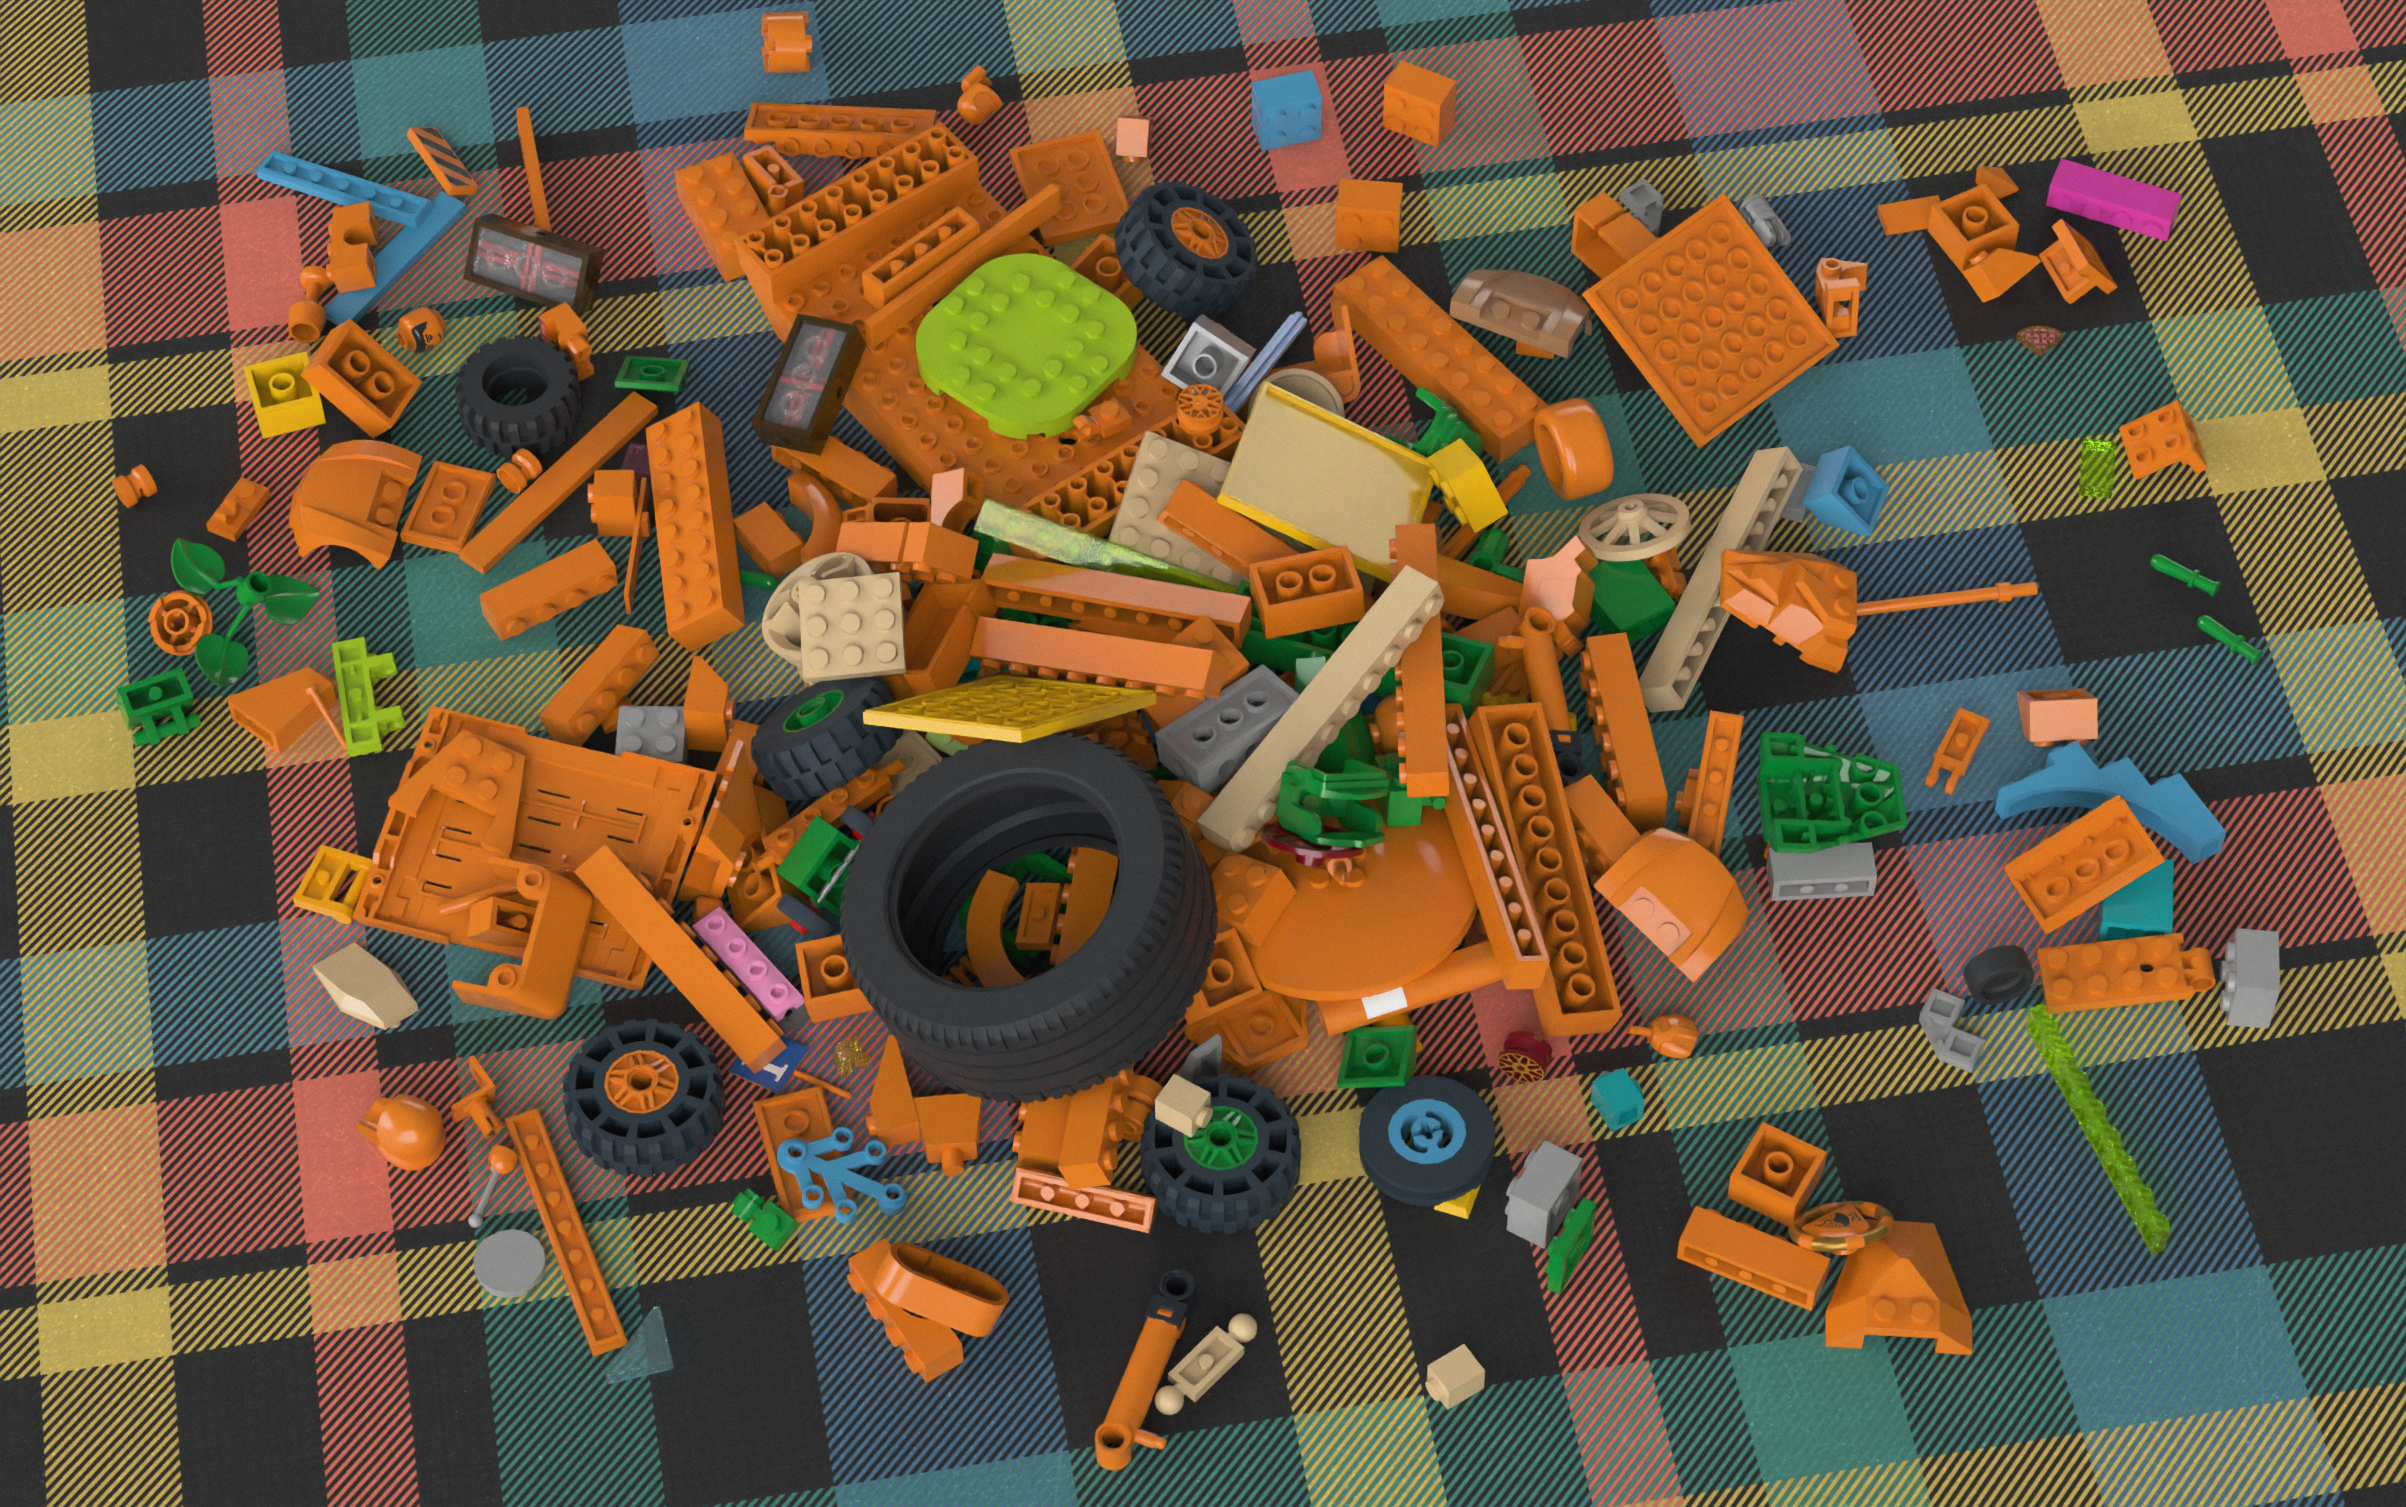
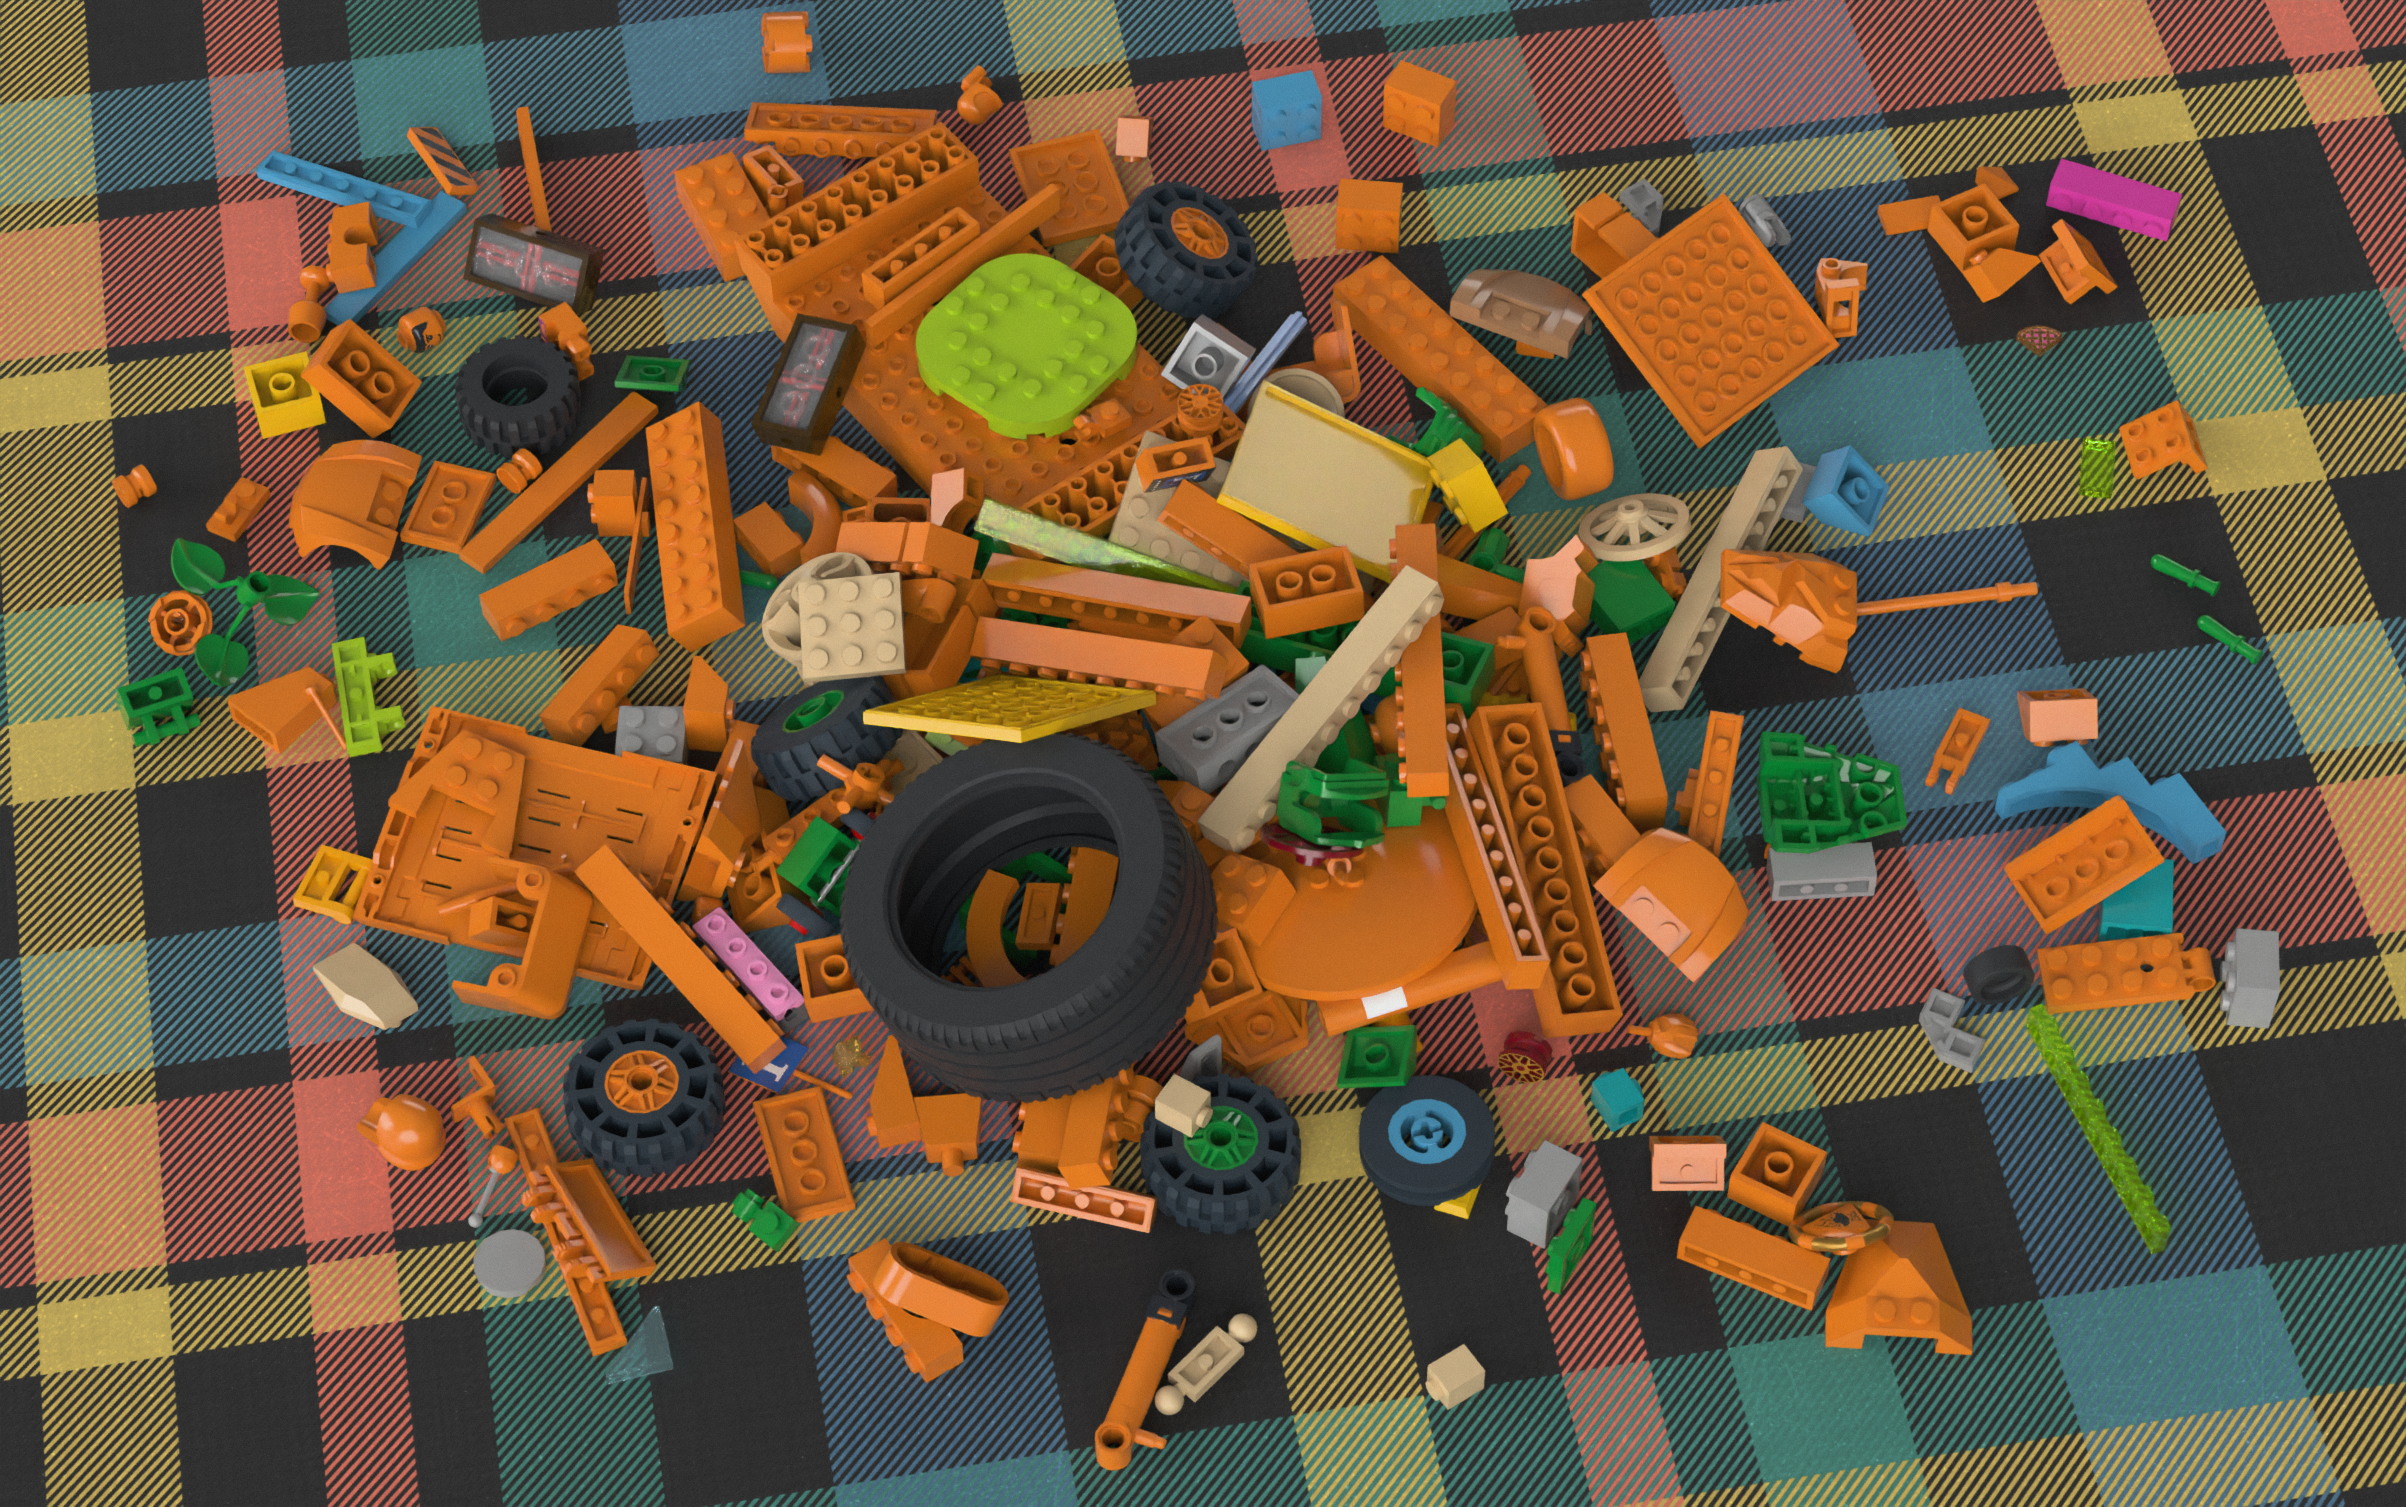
(592, 1221): none -> orange hinge
(637, 460): clear pink tile -> none
(837, 1173): dark azure plant -> none
(862, 785): none -> orange bar
(928, 598): none -> orange piece
(1171, 463): none -> orange brick
(1687, 1163): none -> orange bracket

